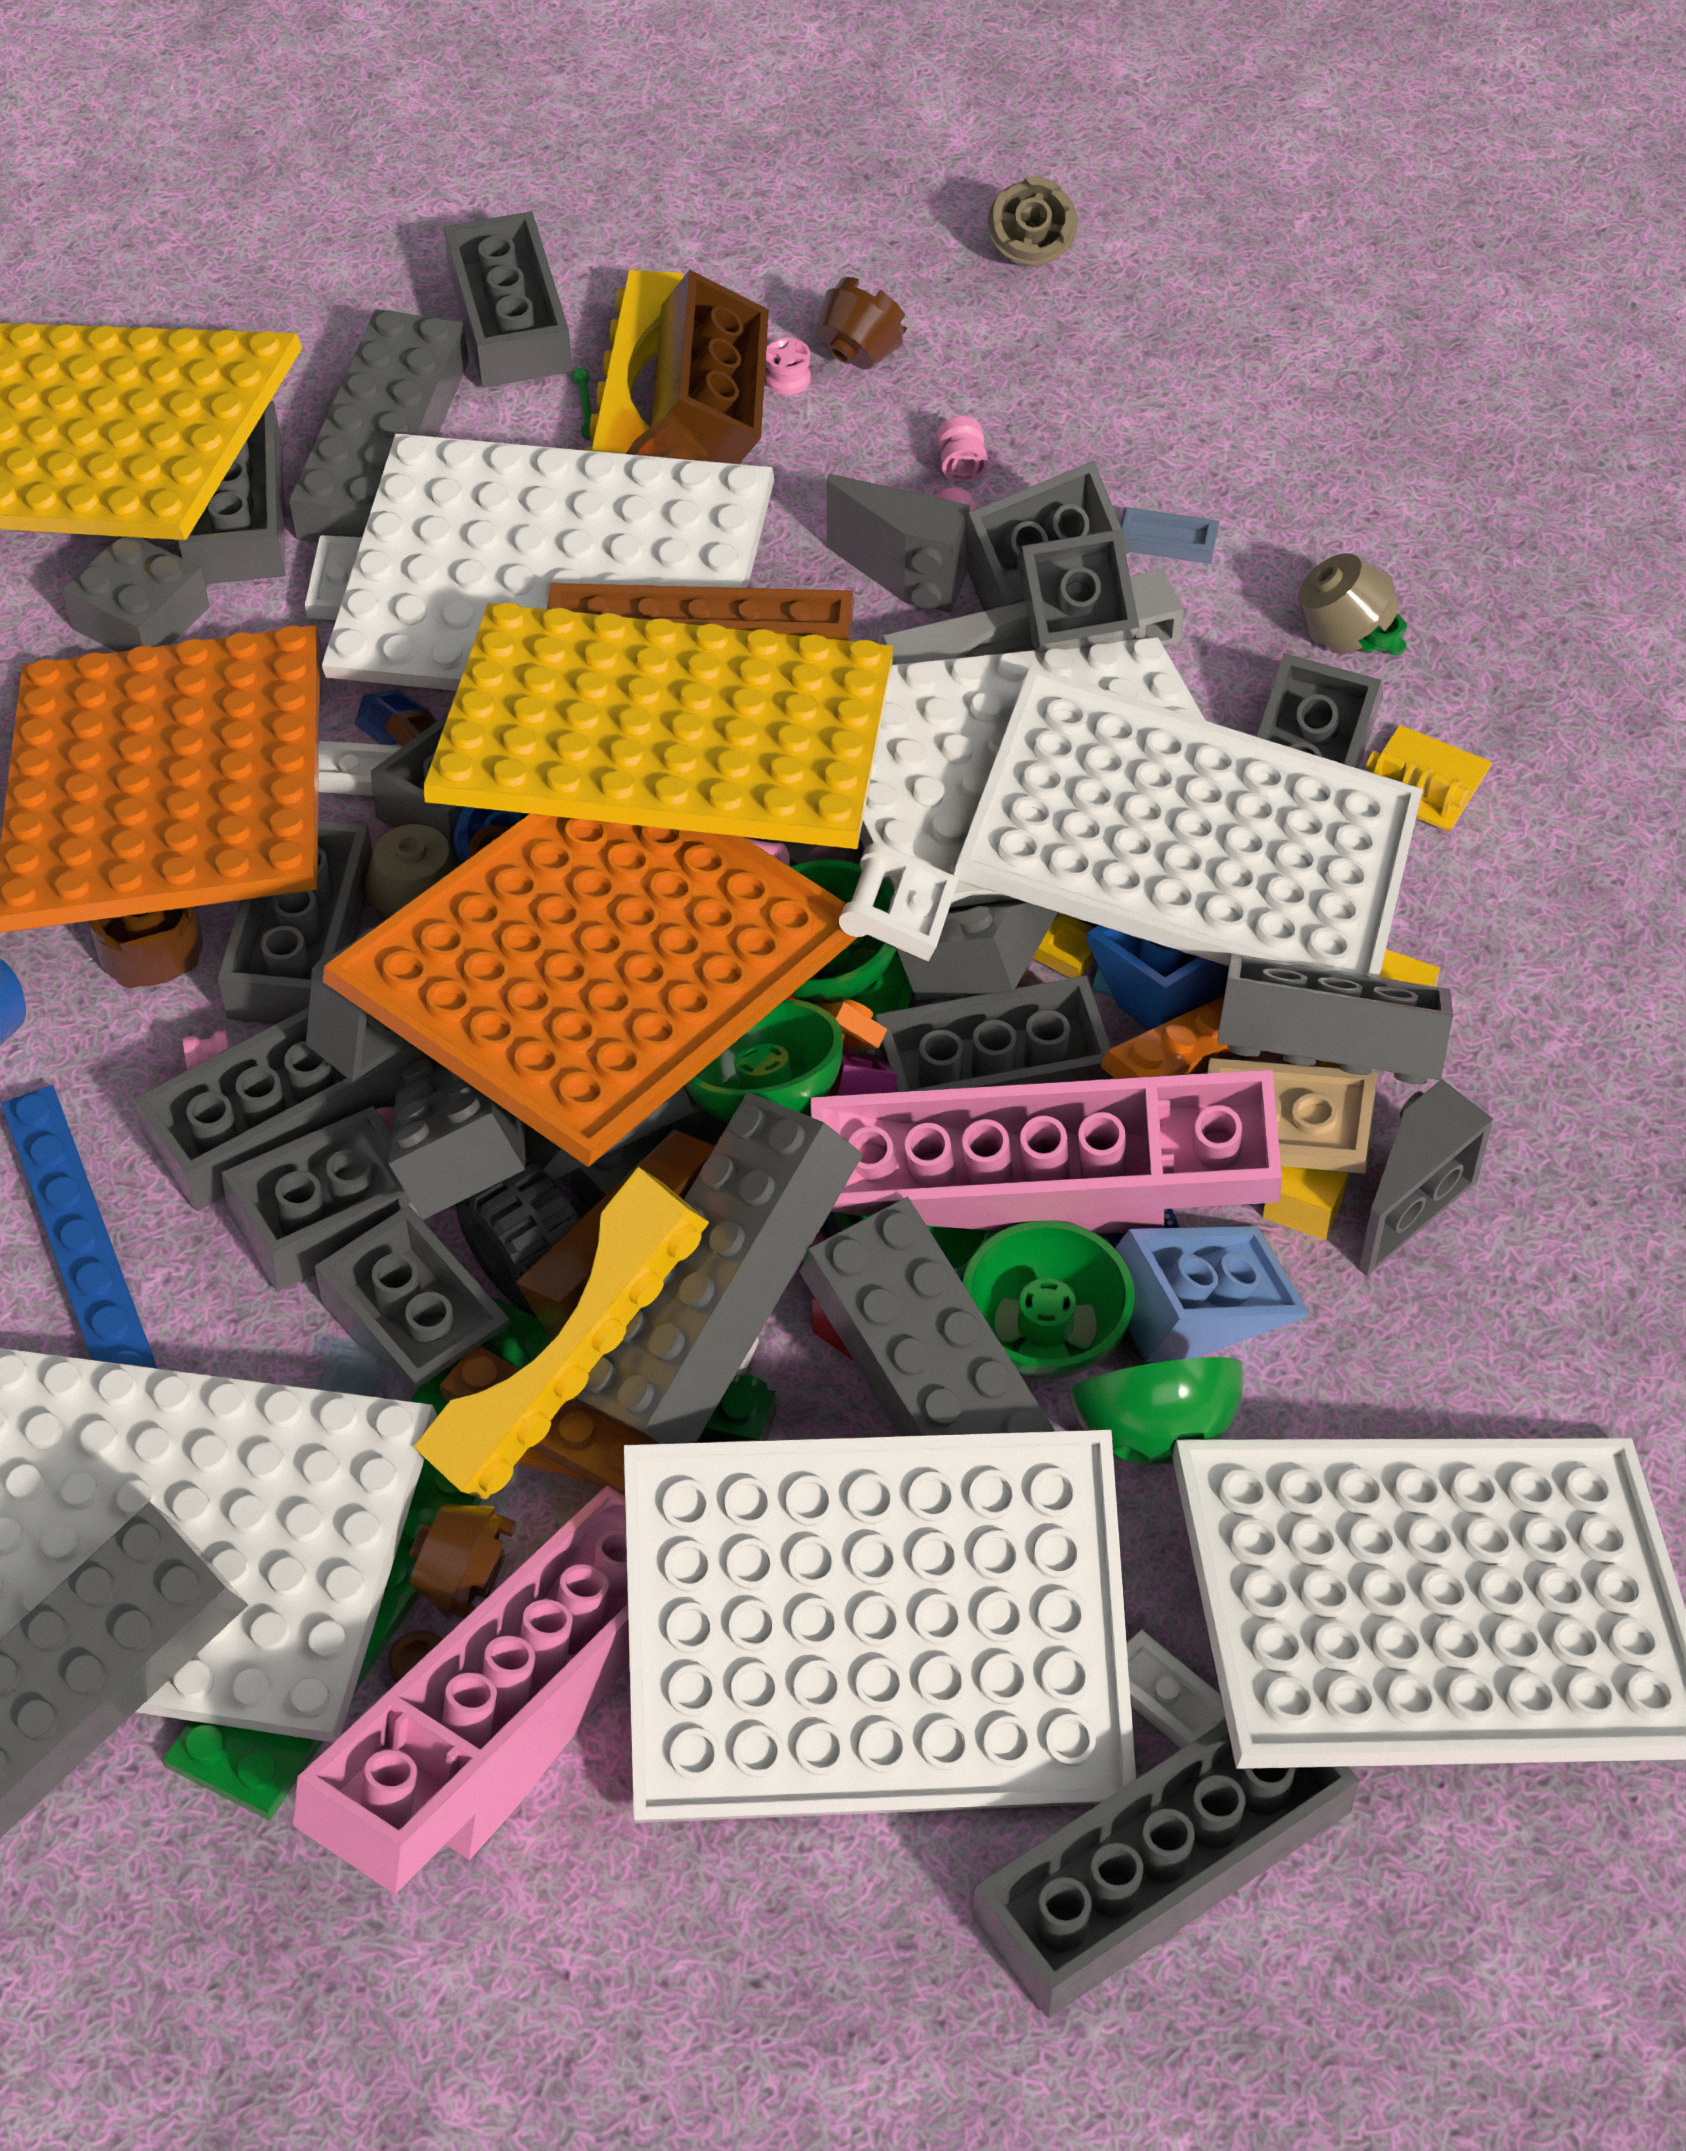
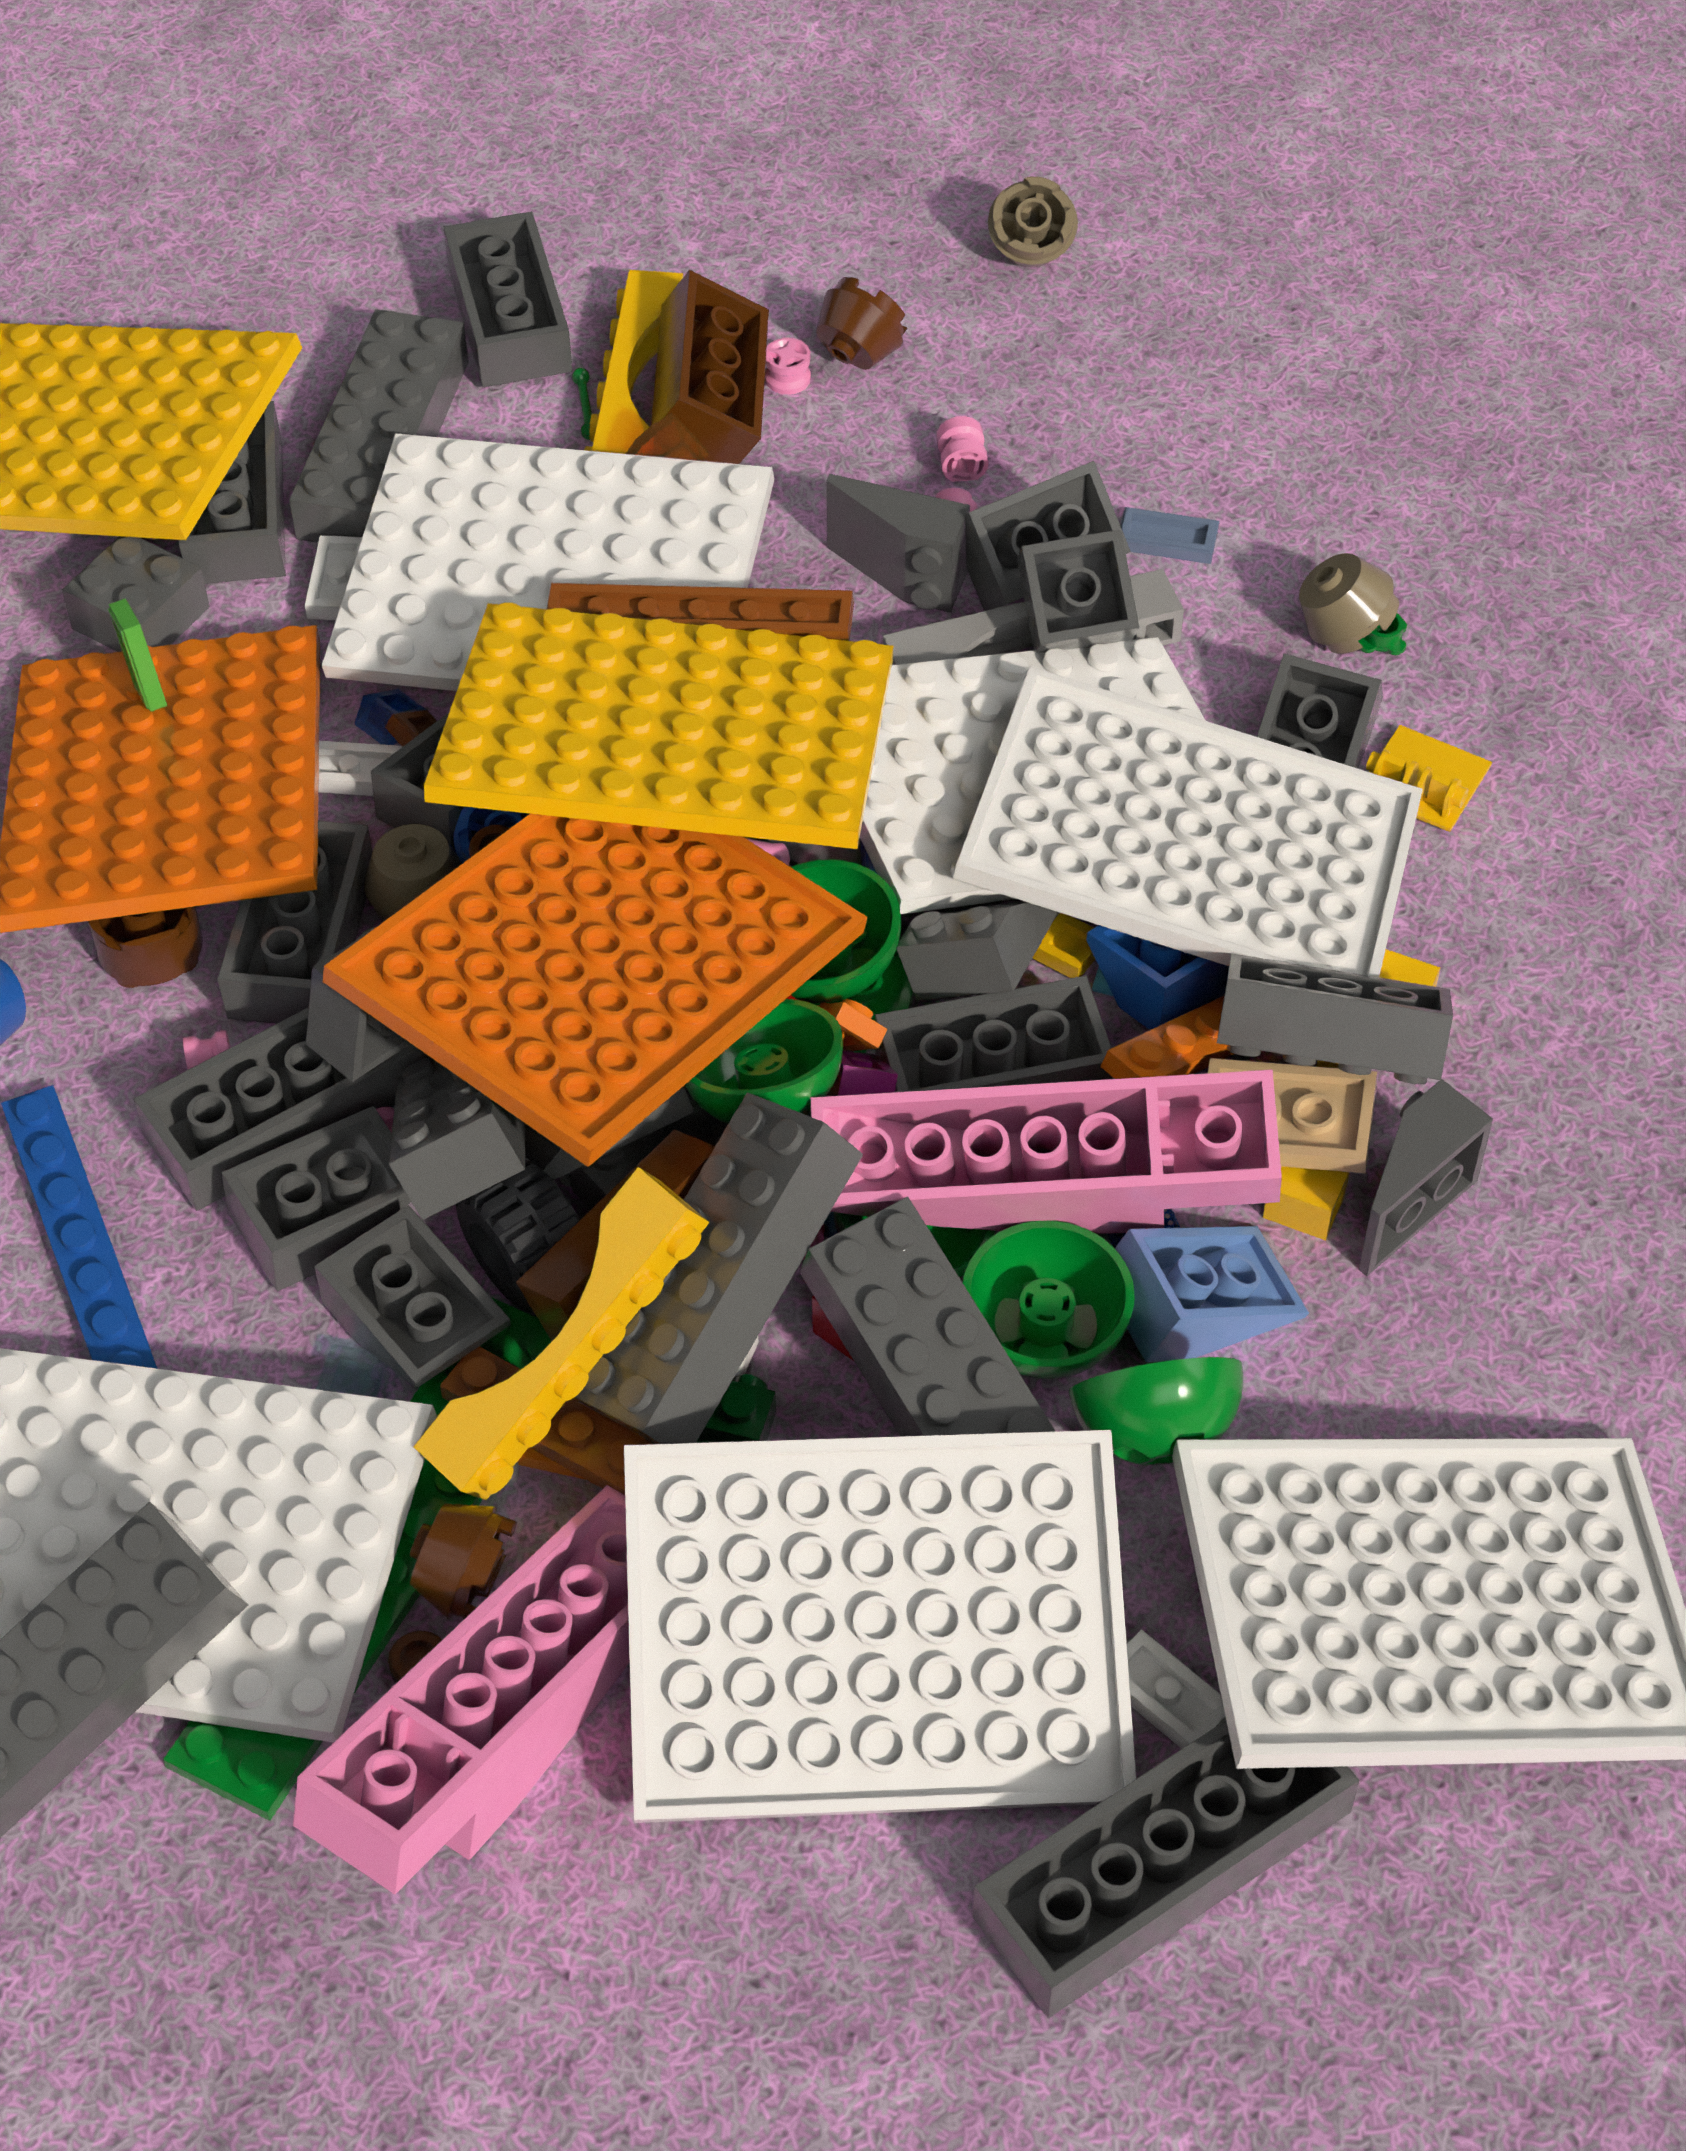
(137, 655): none -> bright green tile
(916, 907): white plate -> none

